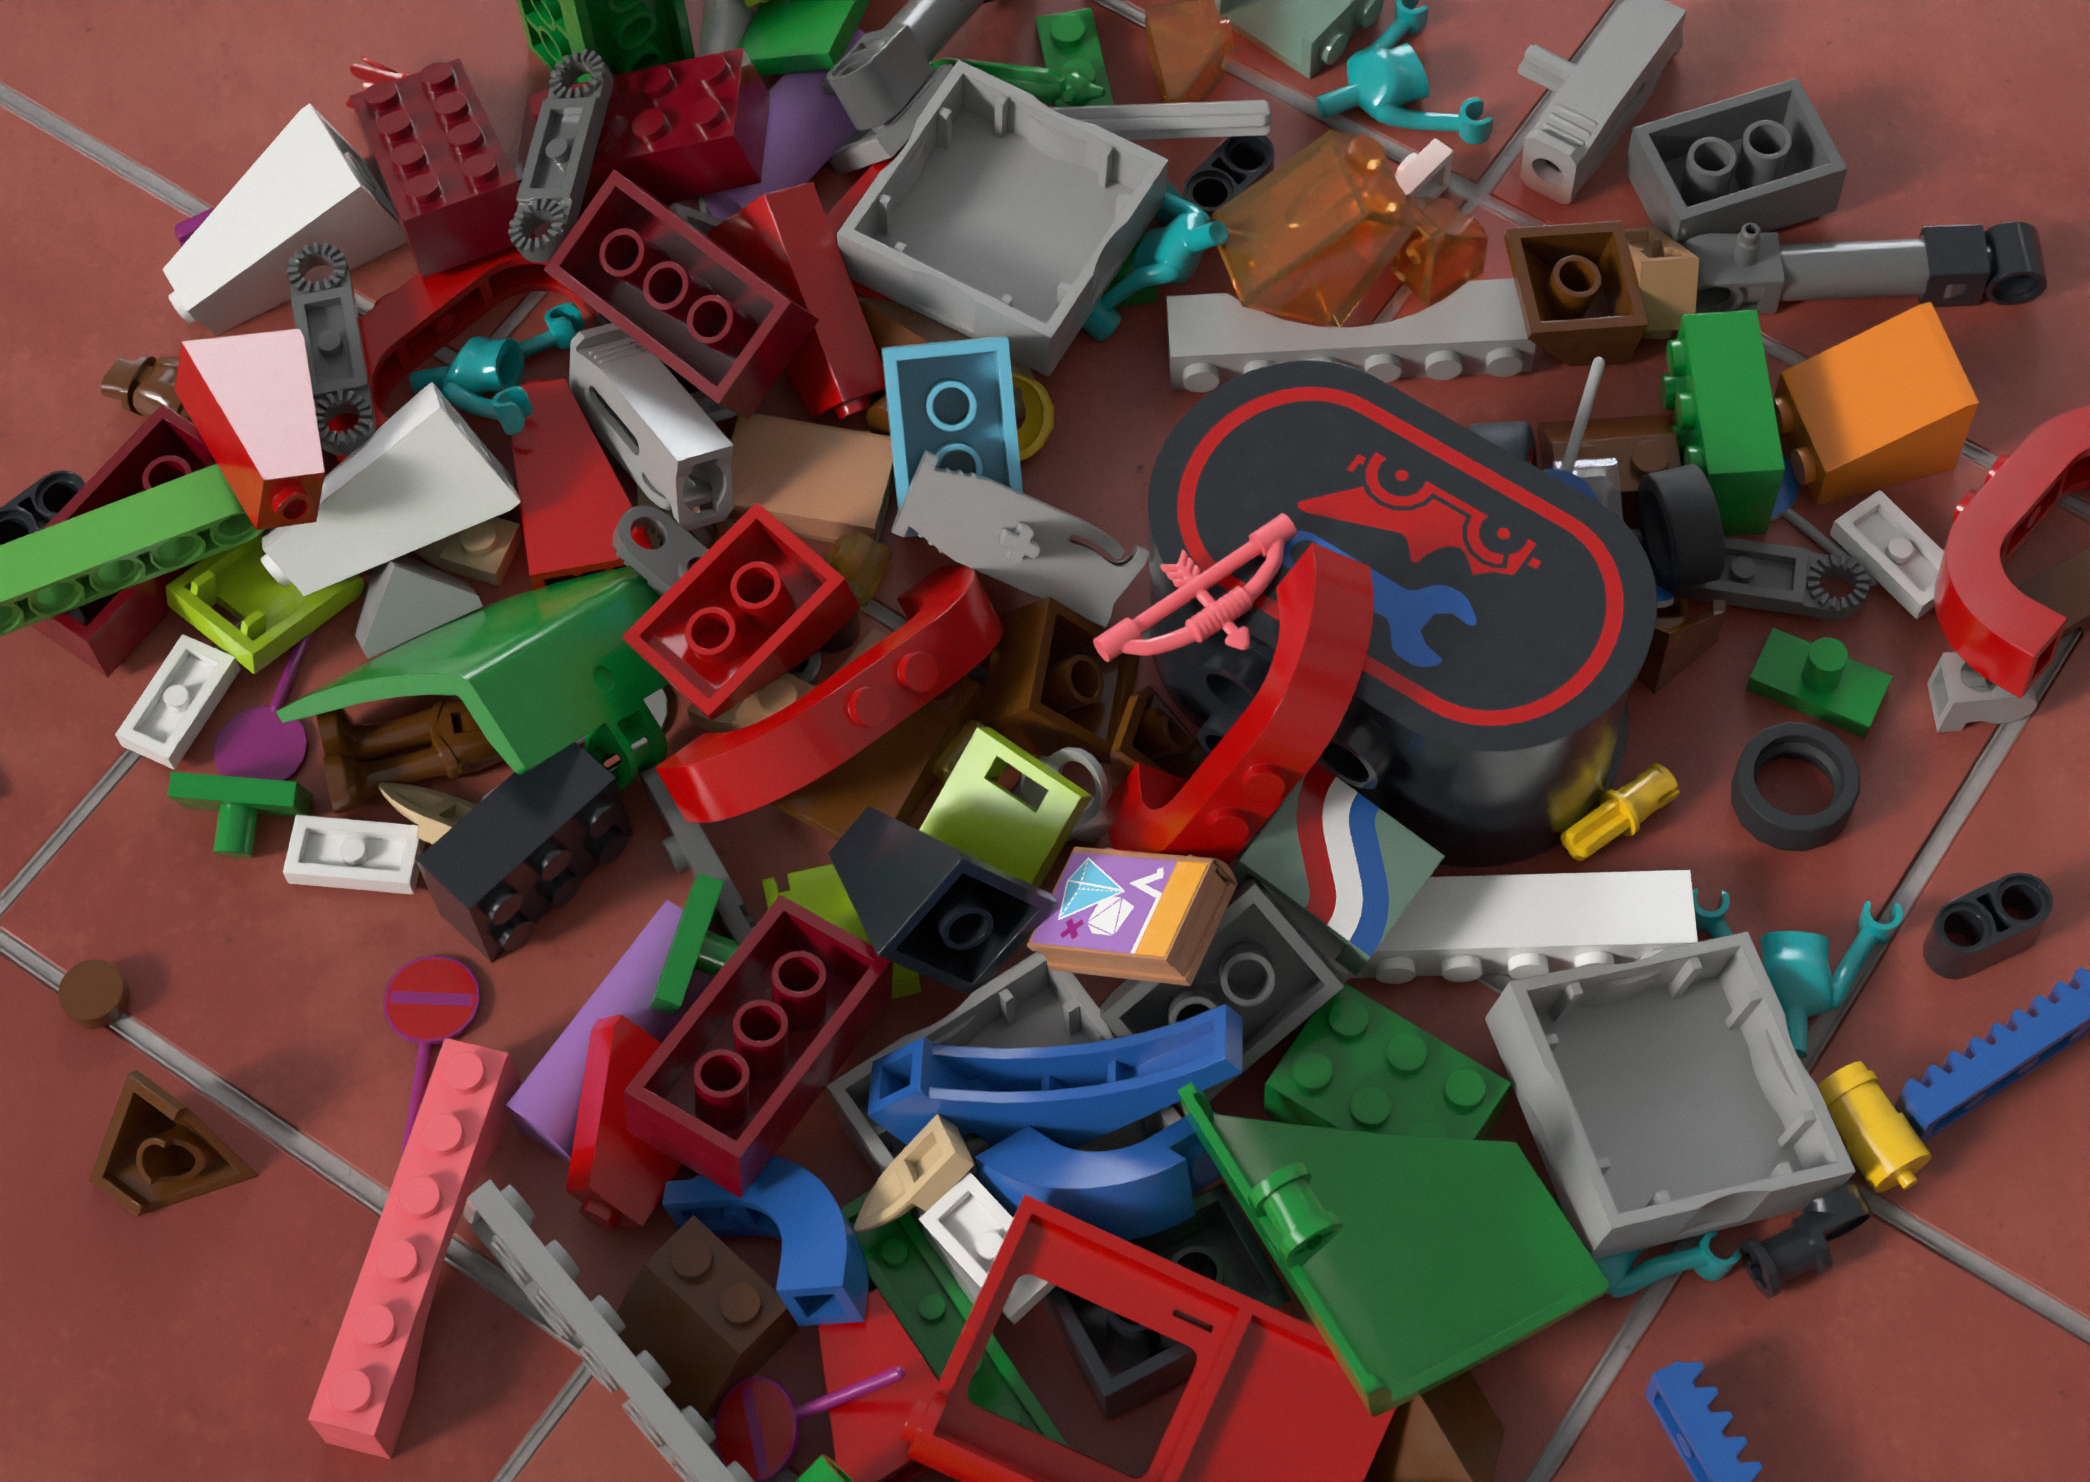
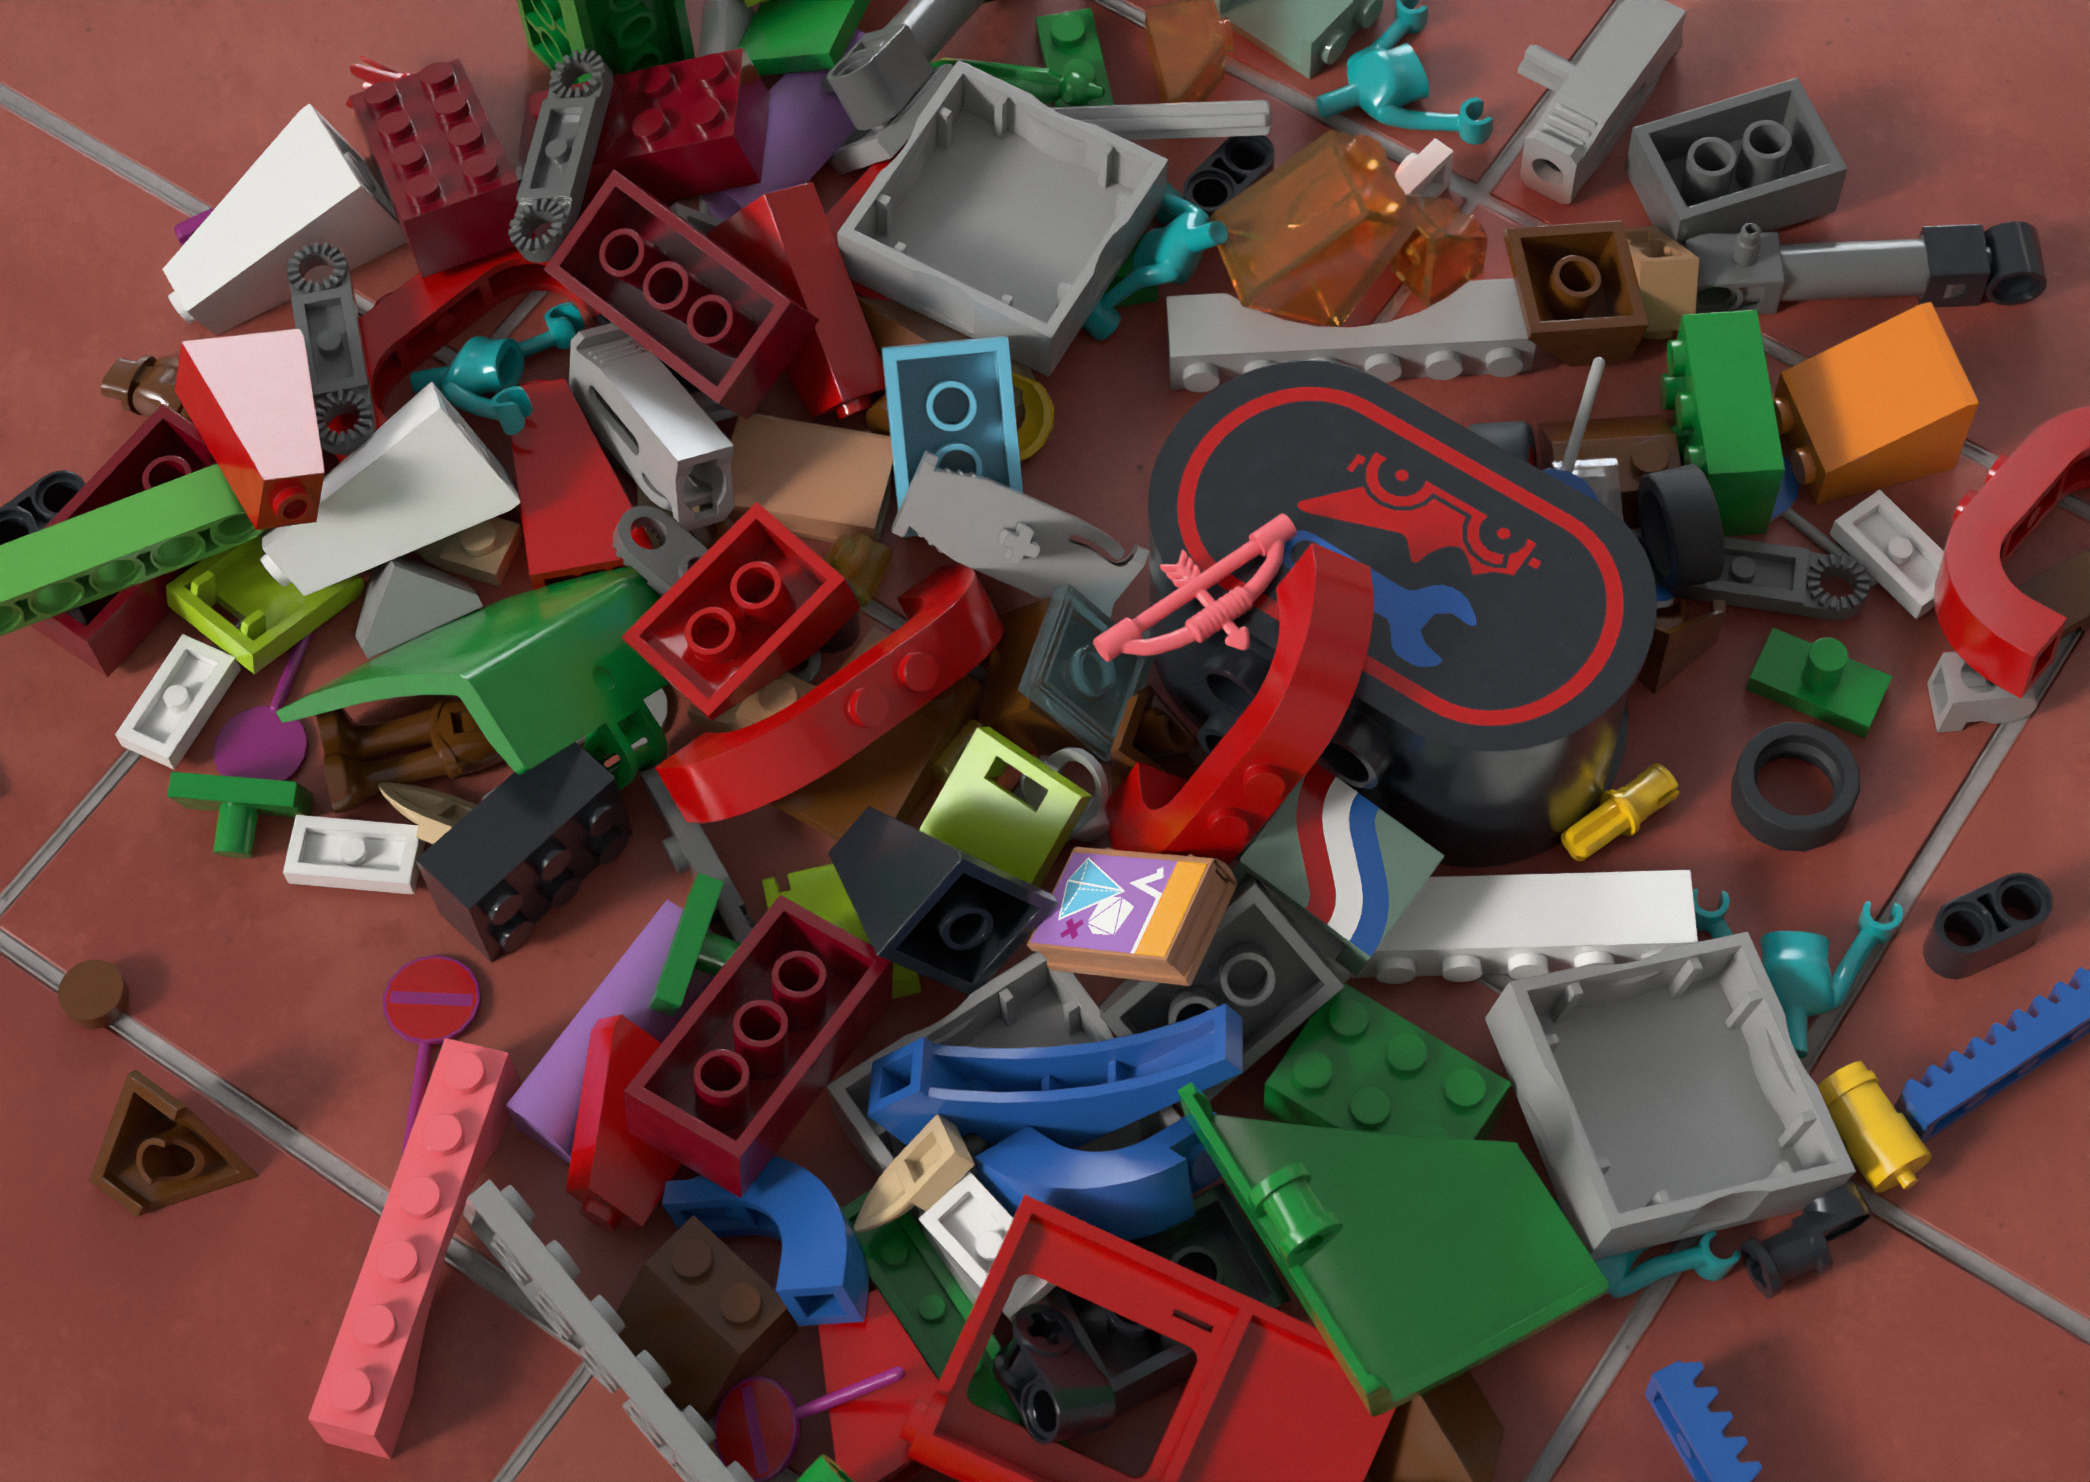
(1055, 1383): none -> black piece
(1071, 677): none -> clear light blue tile

